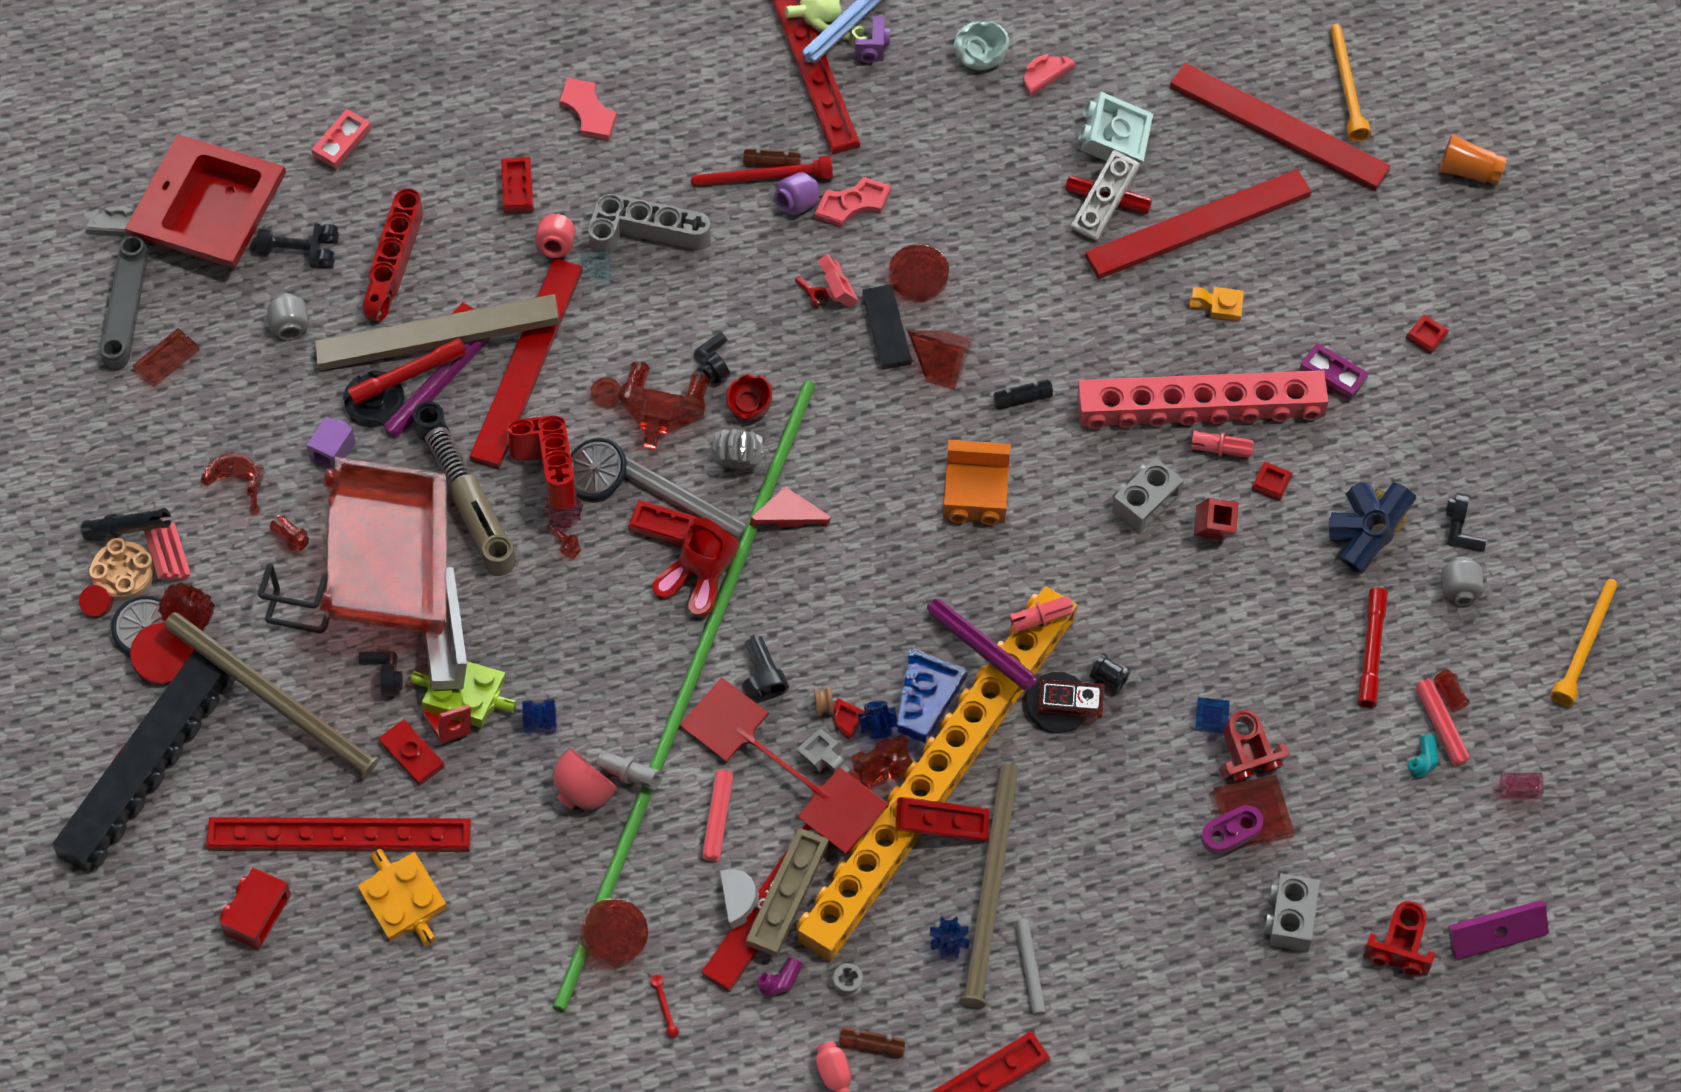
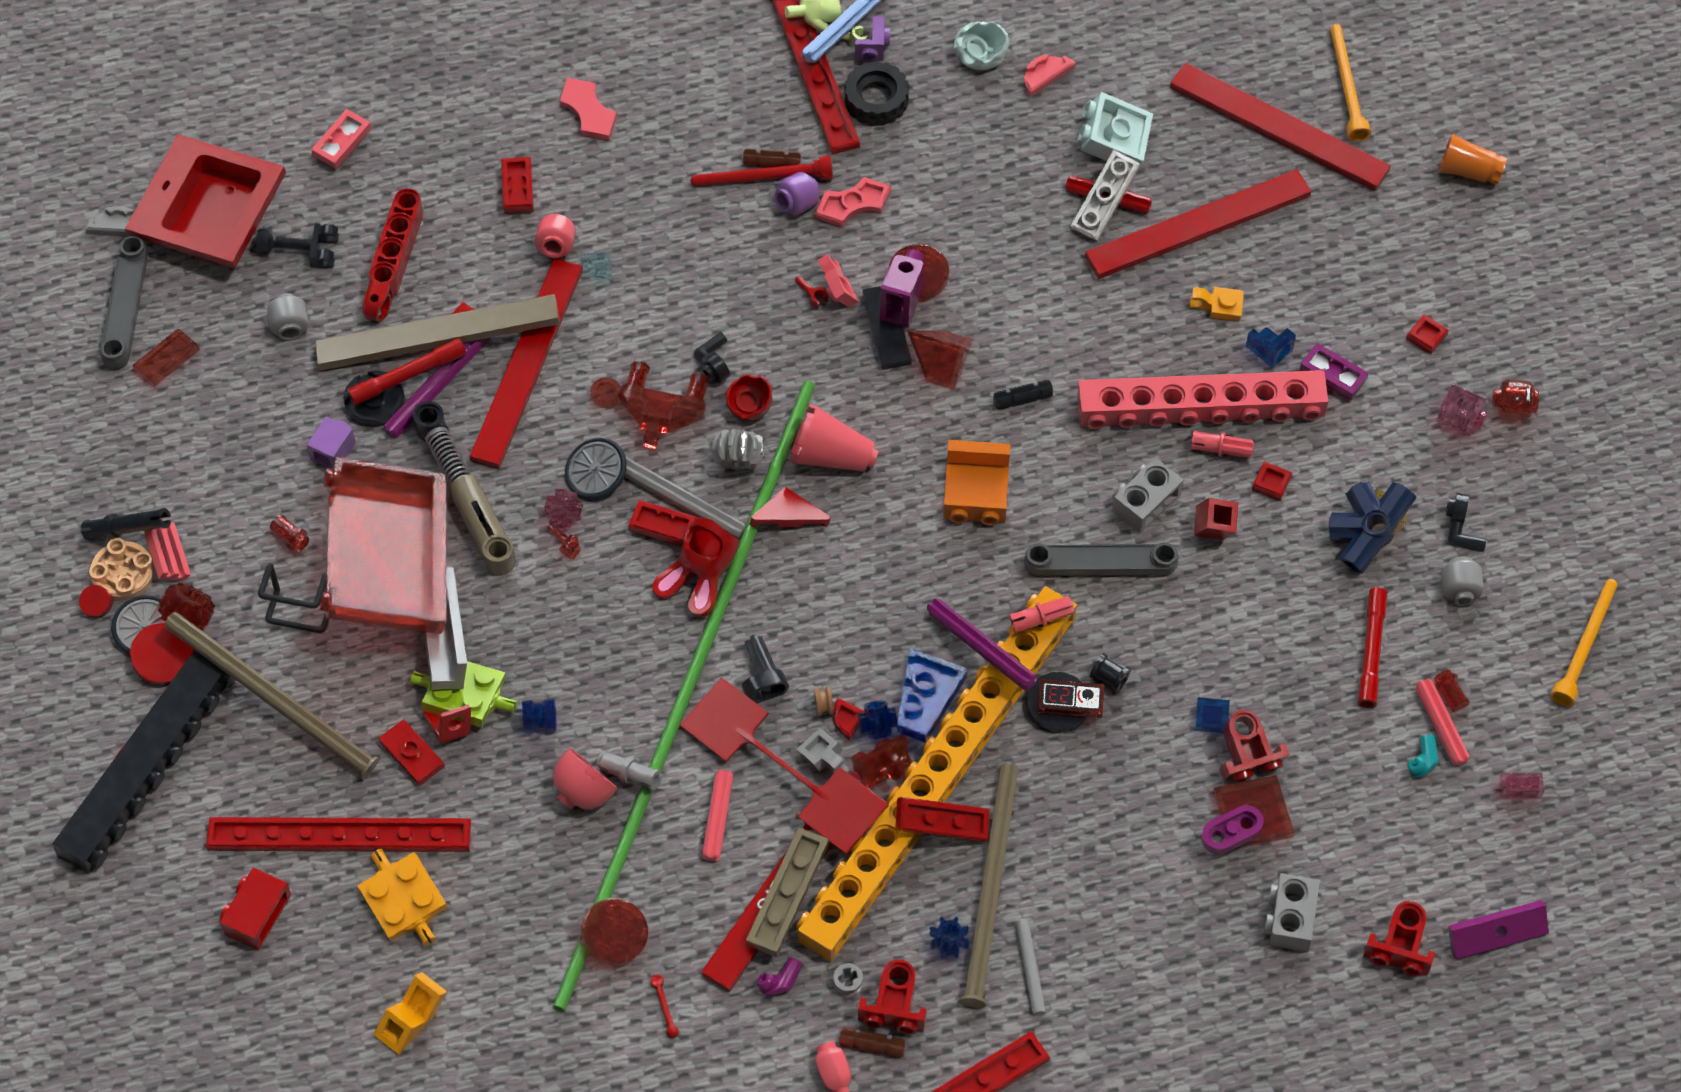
(236, 466): clear red helmet -> none
(390, 678): black plate -> none
(406, 1019): none -> light orange slope
(546, 439): red beam -> none
(655, 216): light grey beam -> none
(740, 895): light grey tile -> none
(831, 443): none -> coral cone
(876, 113): none -> black tyre
(894, 1001): none -> red pin
(905, 280): none -> magenta torso
(1101, 559): none -> dark grey piece
(1270, 346): none -> clear blue panel
(1462, 400): none -> clear pink brick
(1516, 399): none -> clear red head

